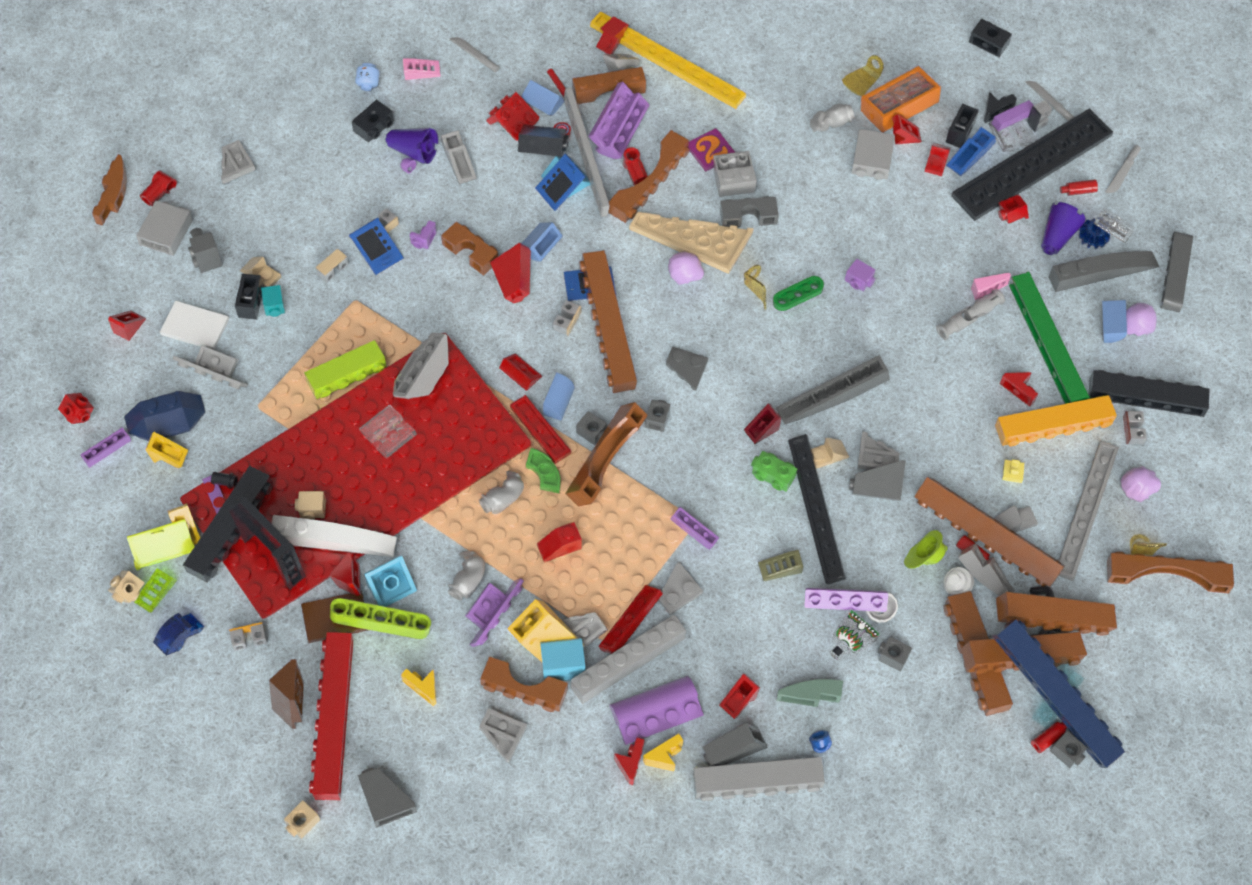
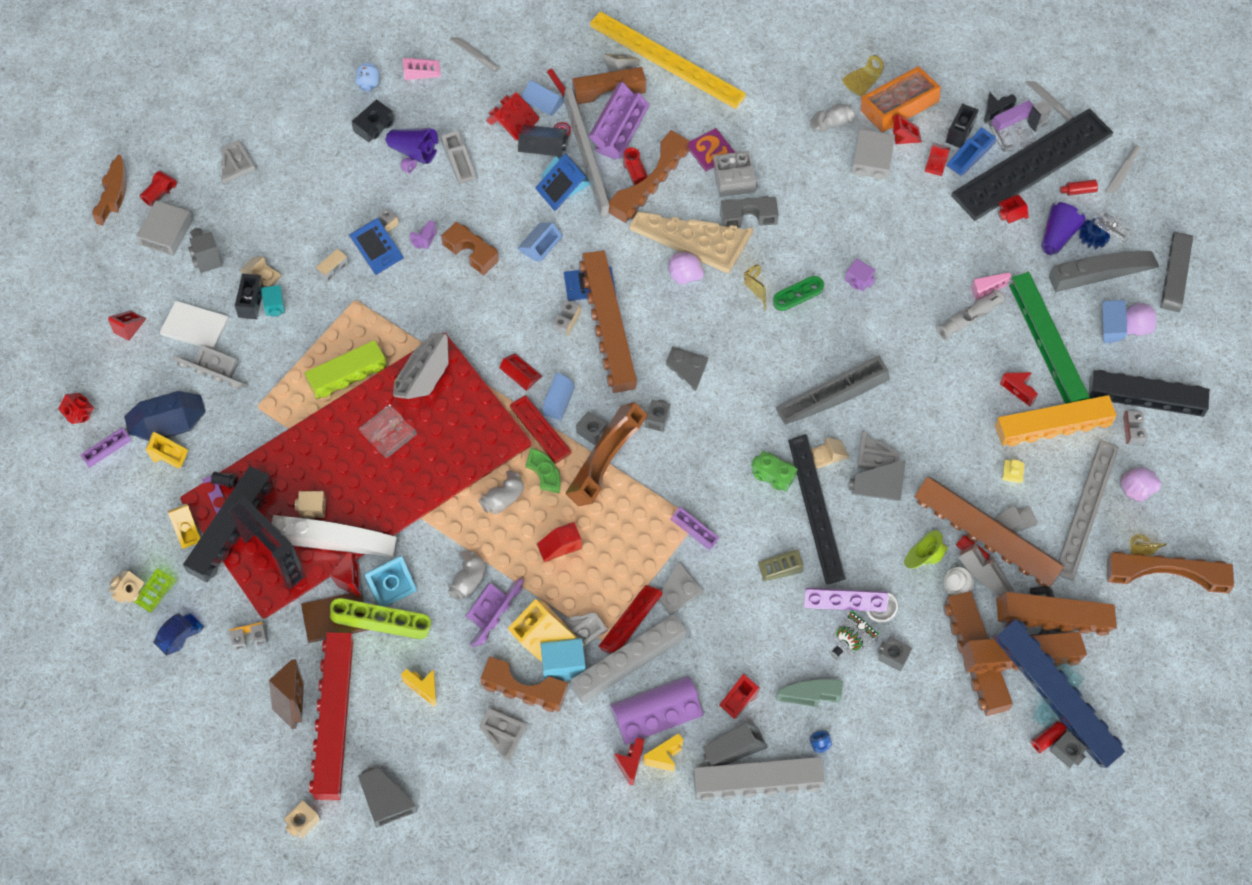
(161, 545): neon yellow door -> none
(513, 272): red slope -> none
(612, 35): red slope -> none
(763, 424): dark red slope -> none
(990, 38): black brick -> none

